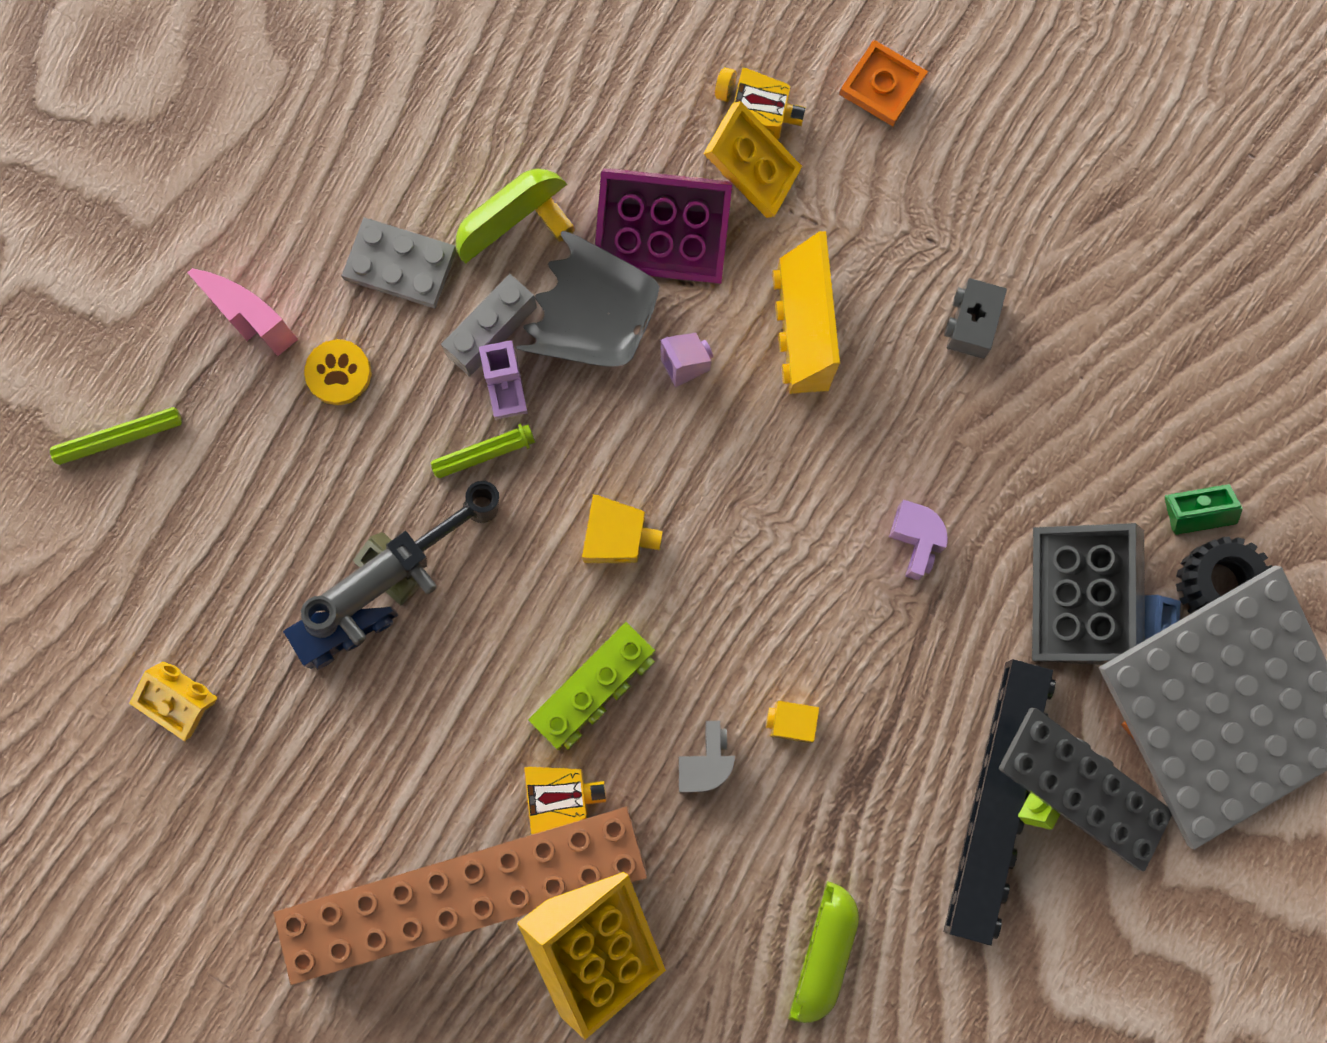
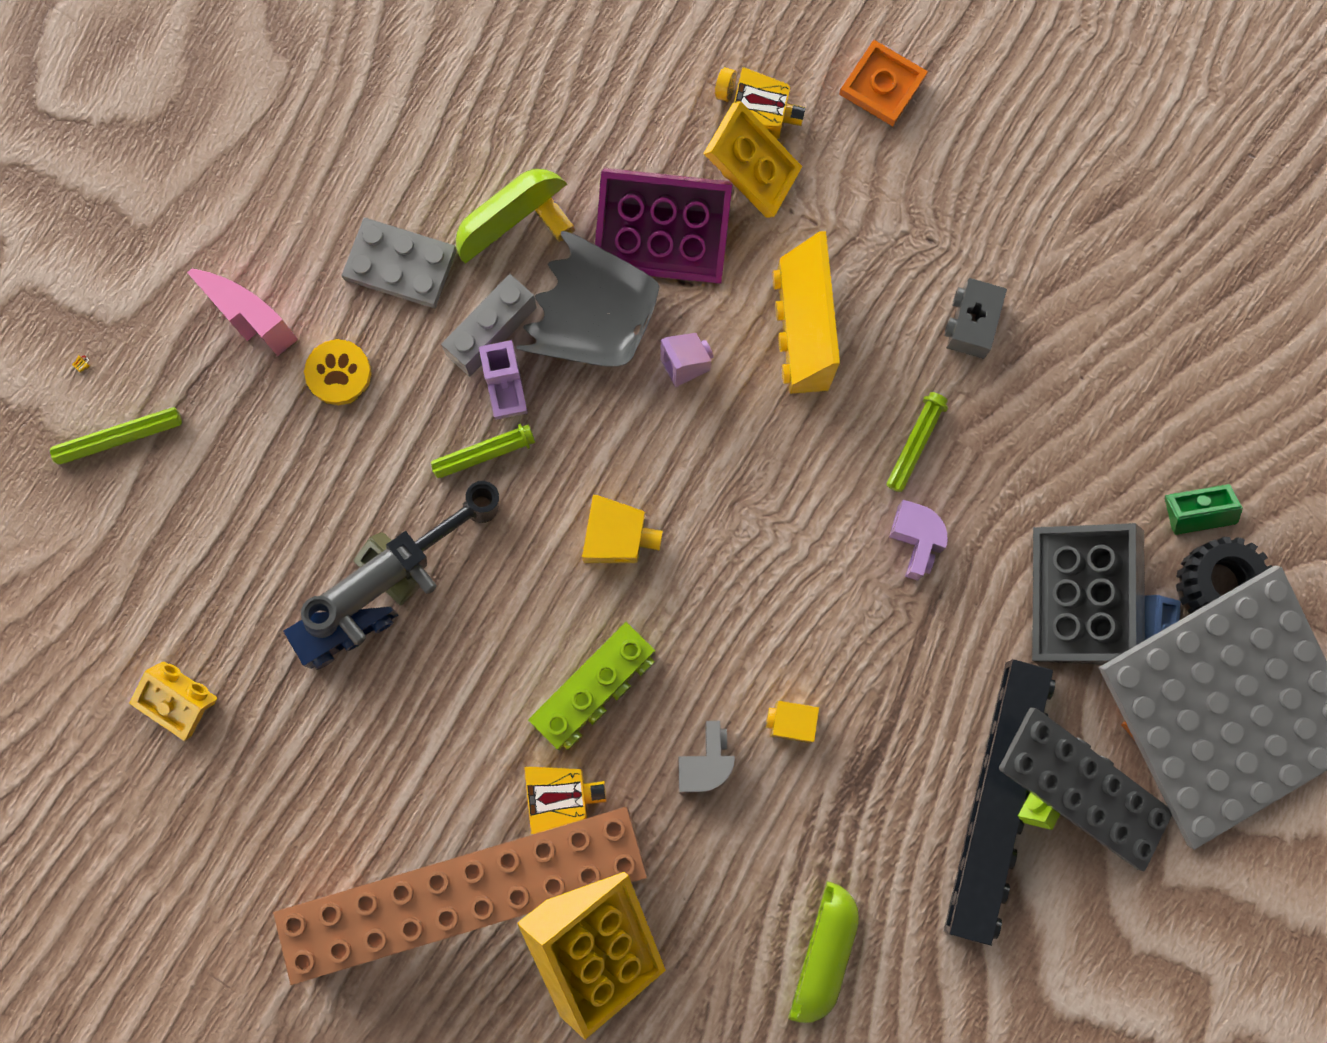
(80, 363): none -> yellow piece
(917, 440): none -> lime axle

